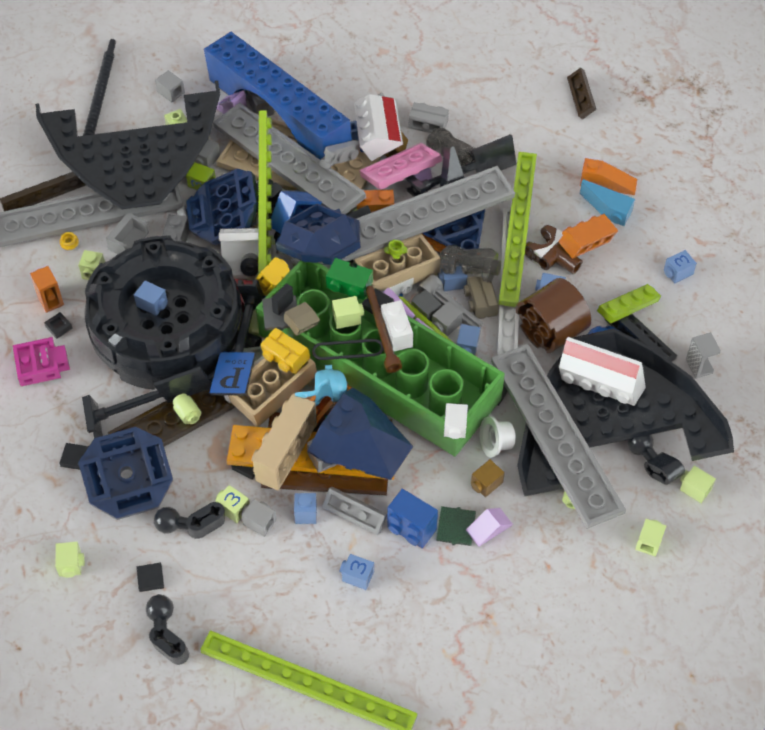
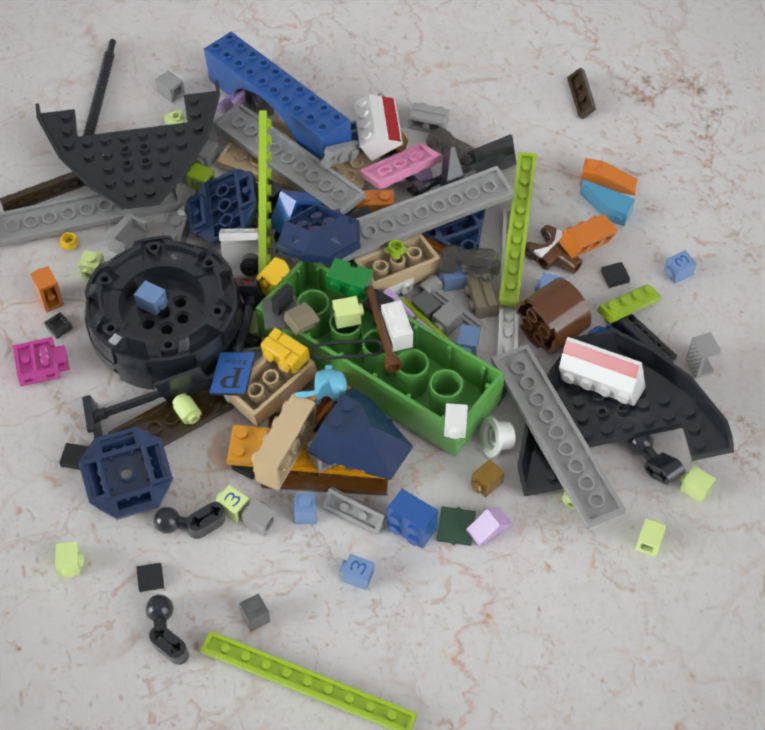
(254, 612): none -> dark grey brick
(615, 274): none -> black piece

